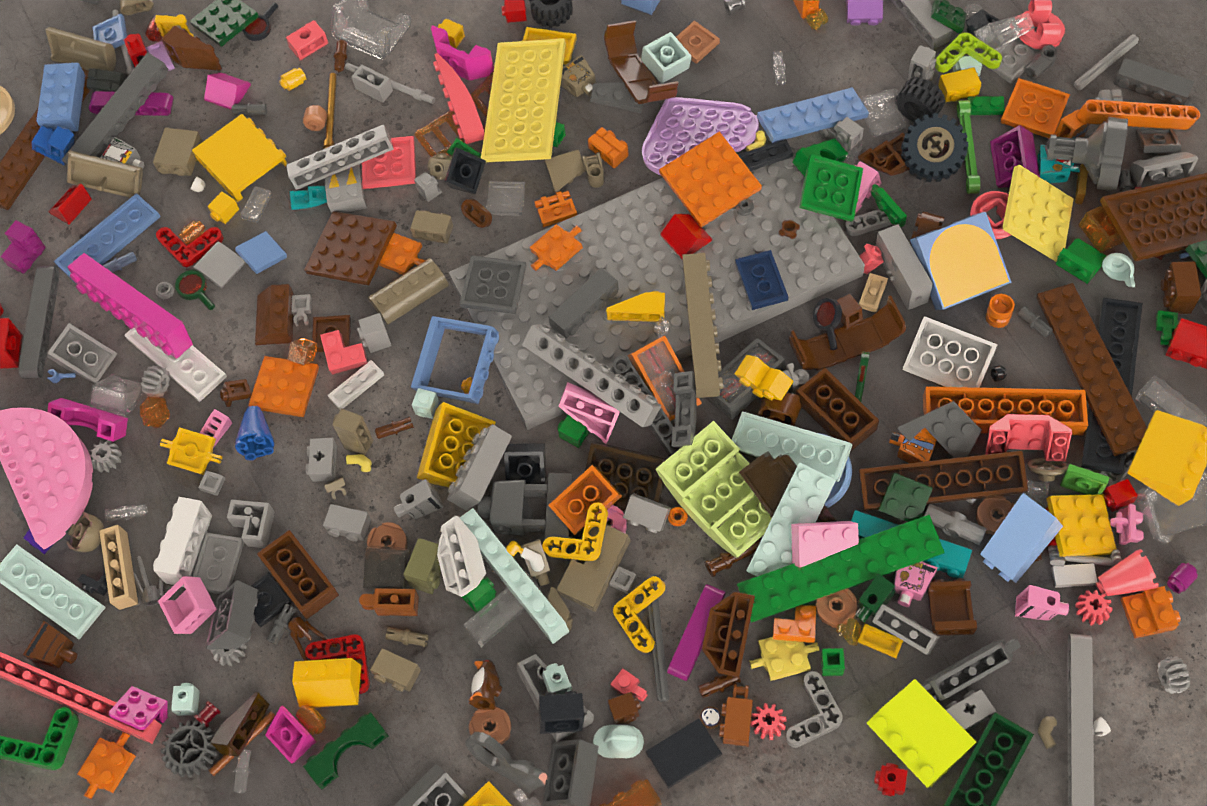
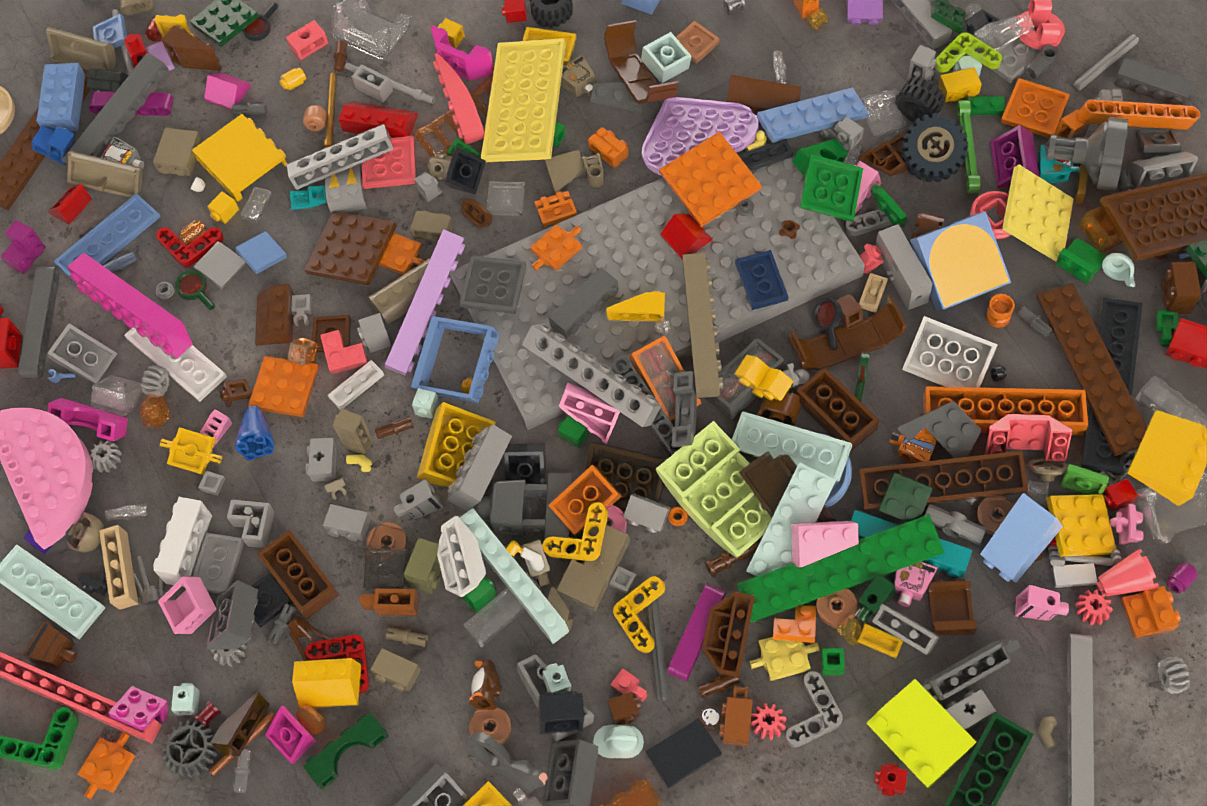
(362, 117): none -> red slope
(424, 302): none -> lavender brick
(761, 94): none -> reddish brown slope
(1100, 727): white hinge -> none

